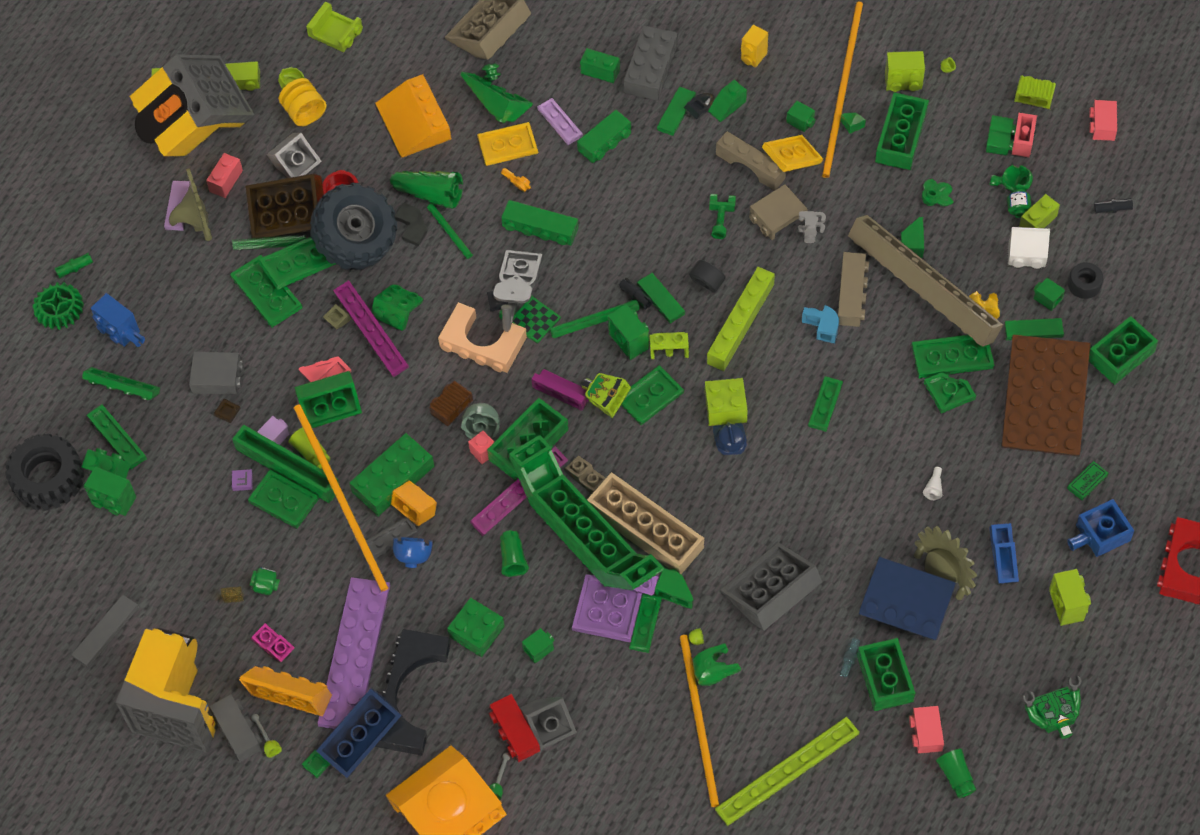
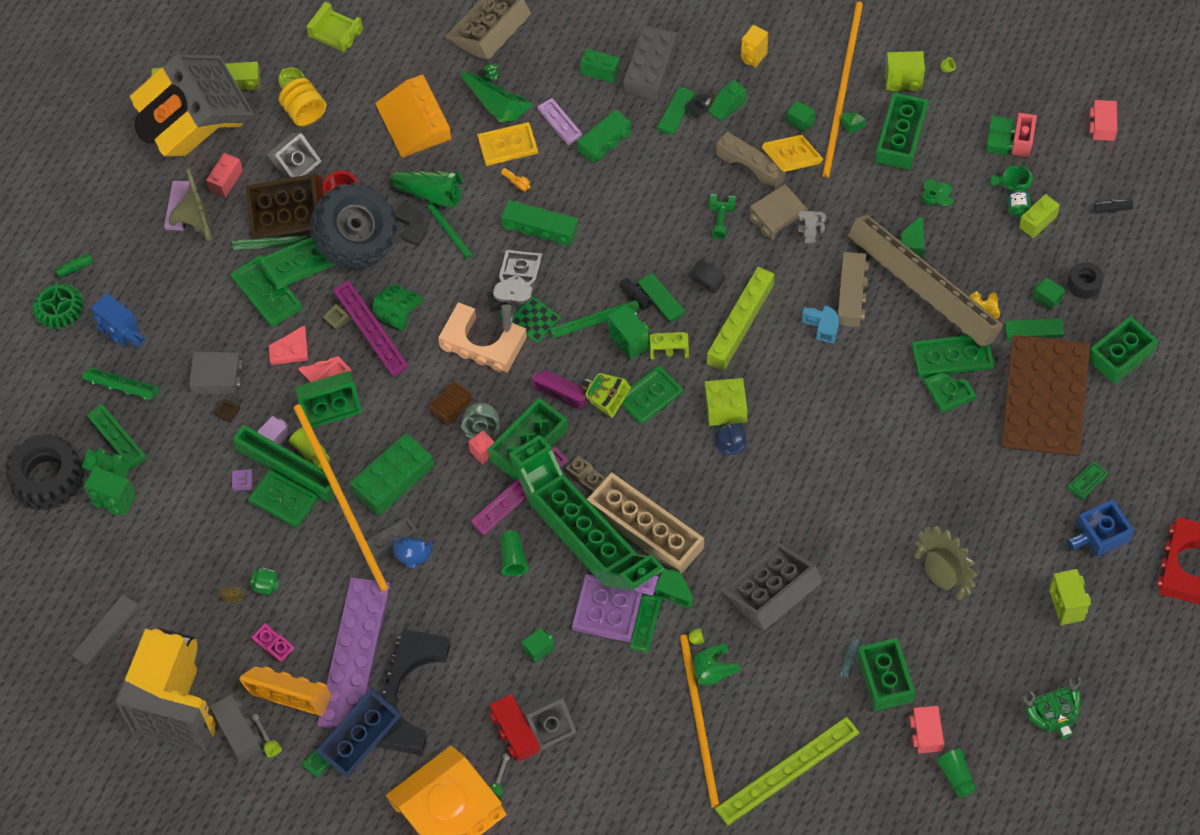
(290, 348): none -> coral wing
(413, 503): light orange brick -> none
(476, 627): green brick -> none
(825, 403): green tile -> none
(907, 598): dark blue slope -> none
(934, 489): white cone -> none
(1004, 553): blue slope -> none
(1028, 247): white slope -> none
(1035, 92): lime brick -> none

